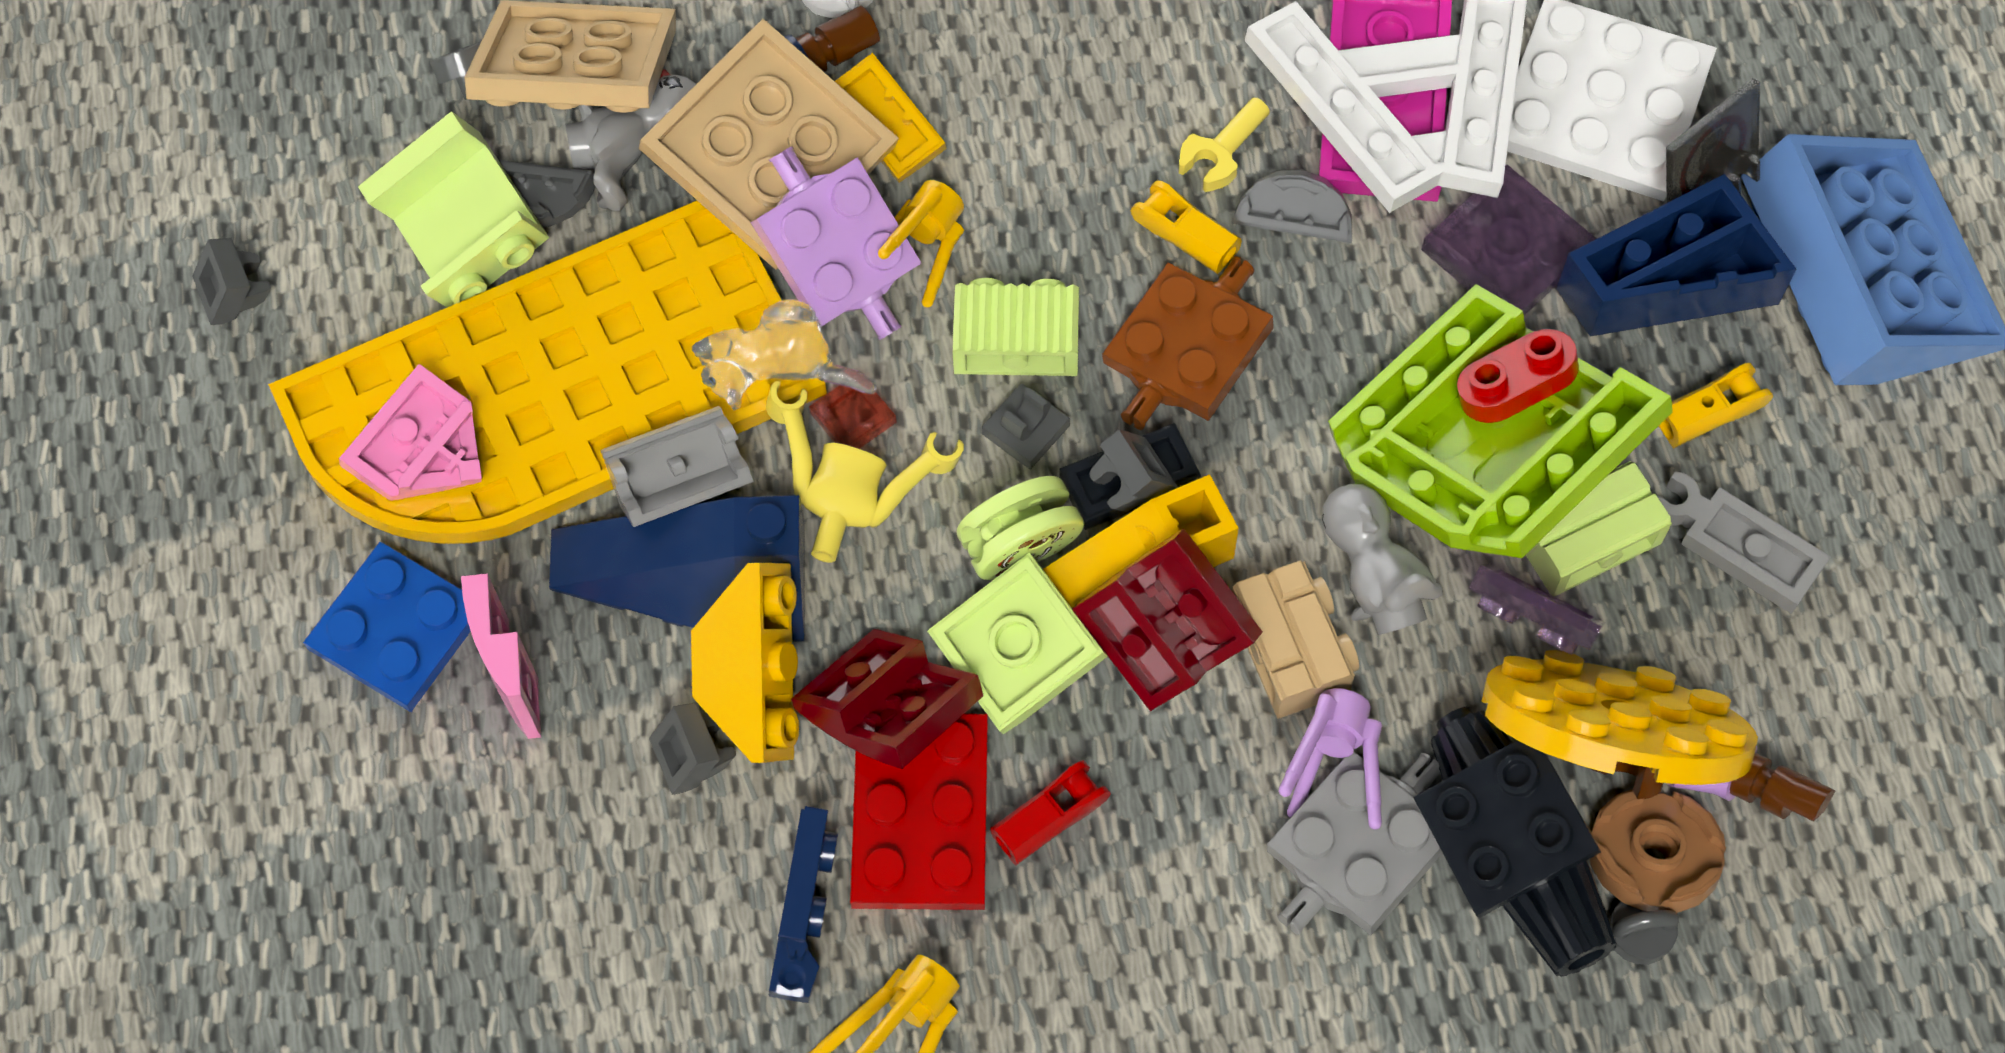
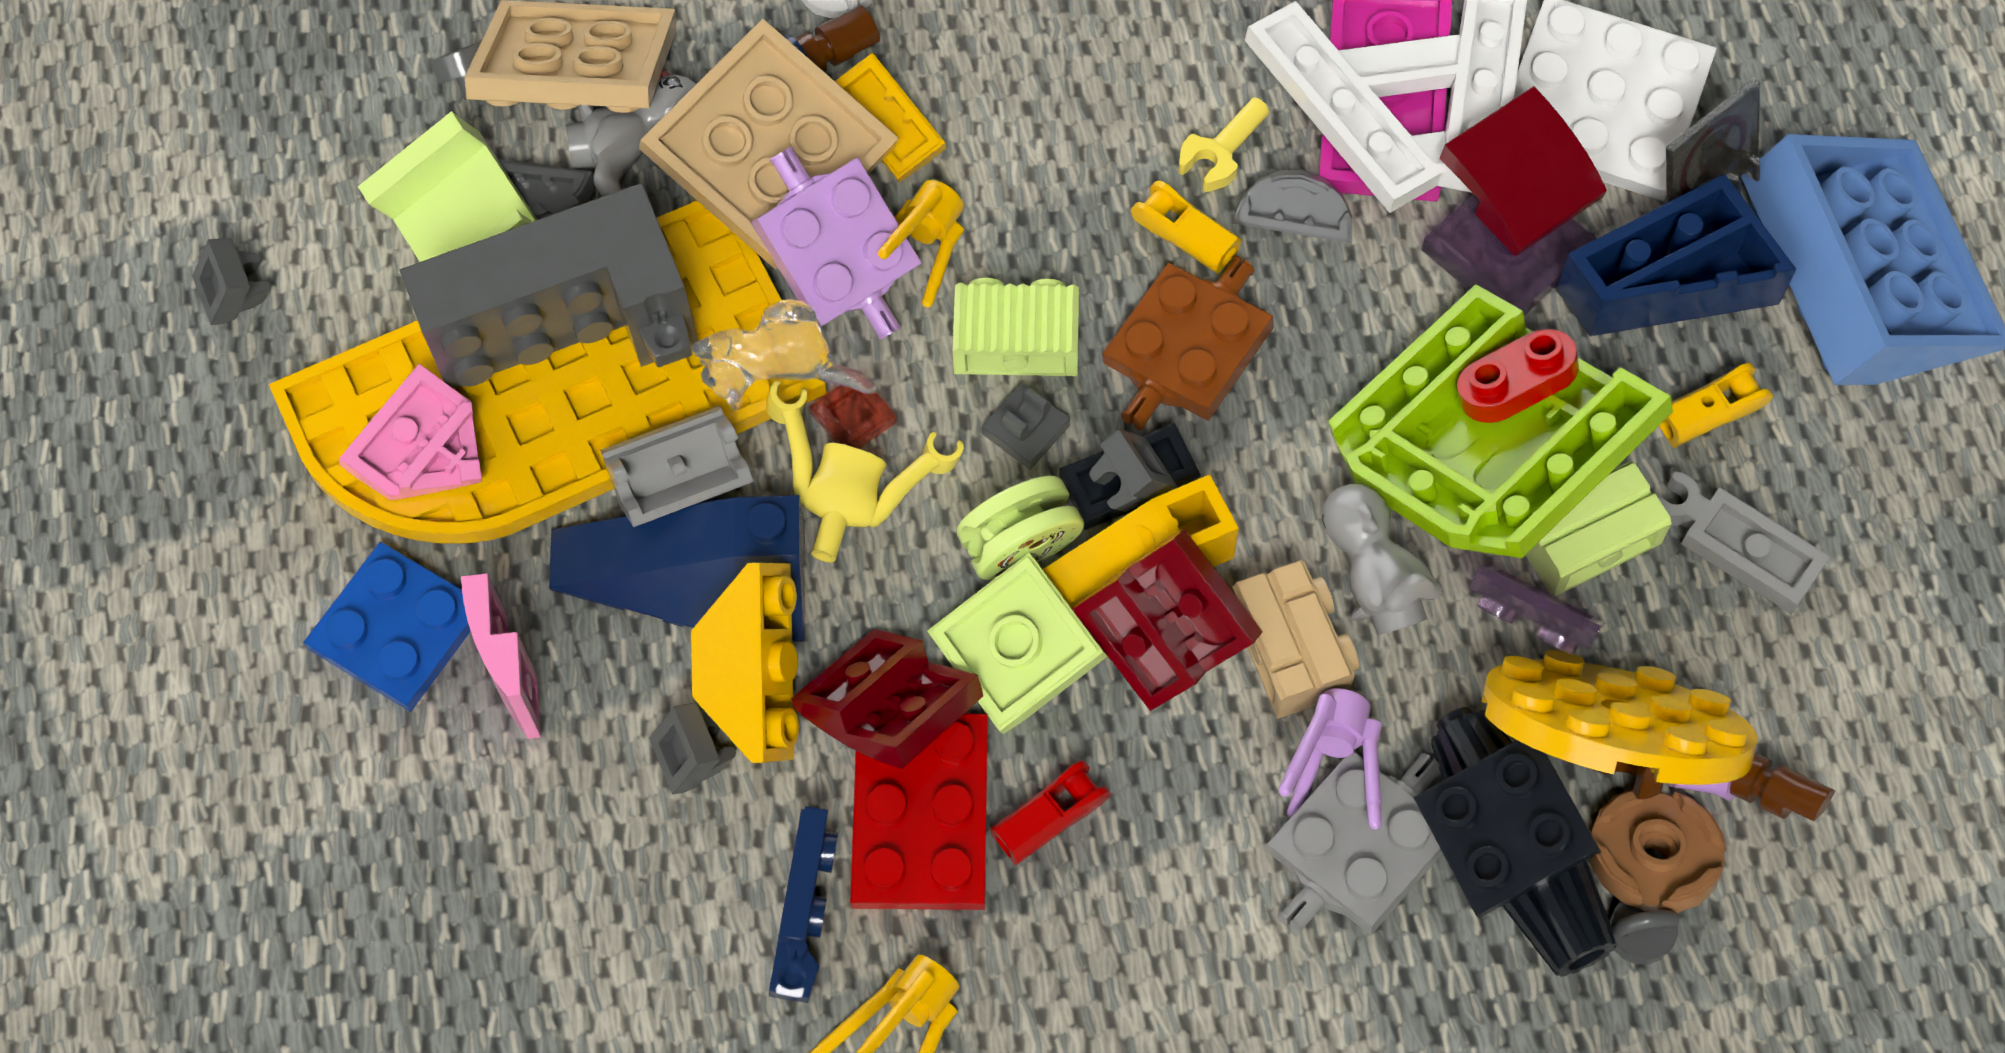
(554, 287): none -> dark grey hinge
(1524, 170): none -> dark red slope

